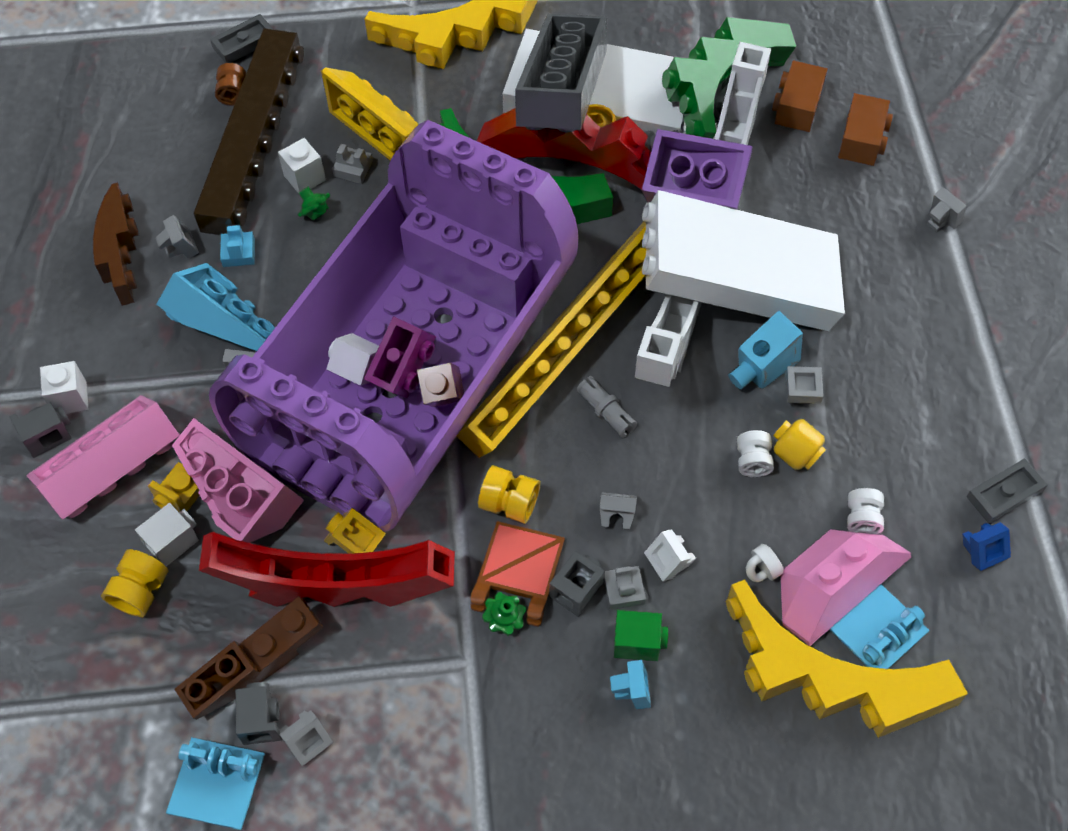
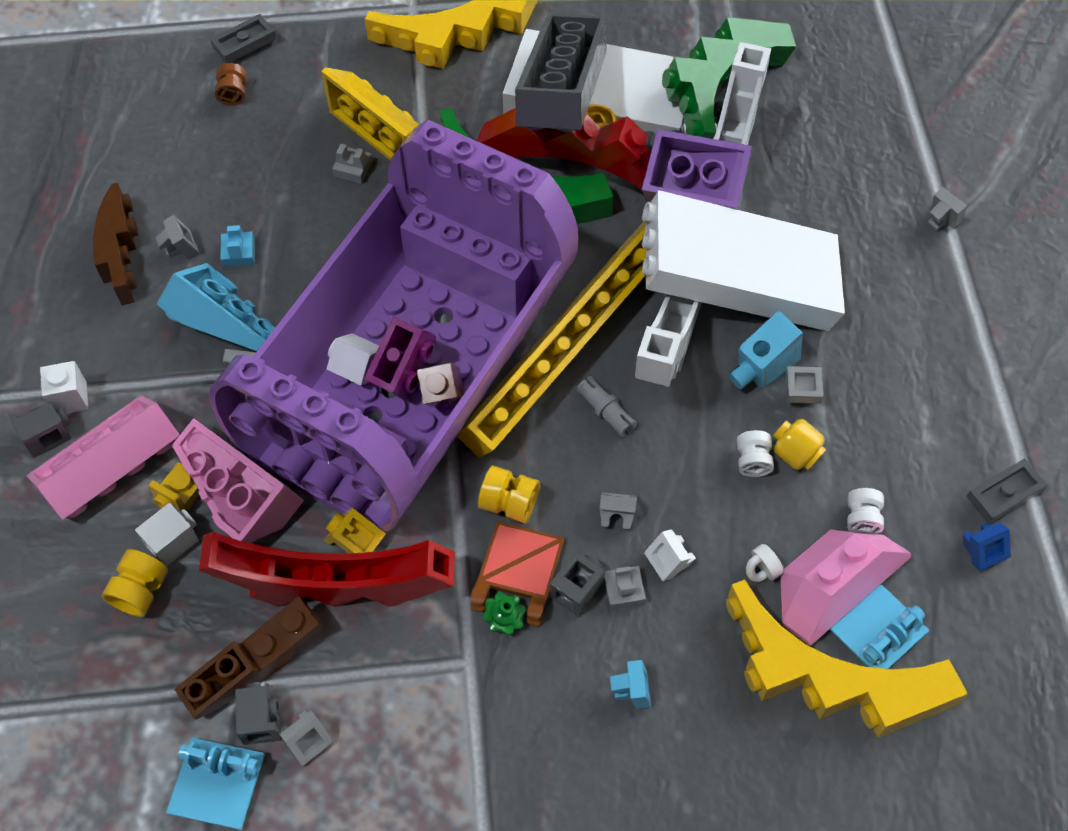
(249, 132): dark brown brick -> none
(302, 165): white brick -> none
(313, 204): green plant -> none
(639, 635): green brick -> none
(800, 95): dark orange brick -> none
(865, 128): dark orange brick -> none

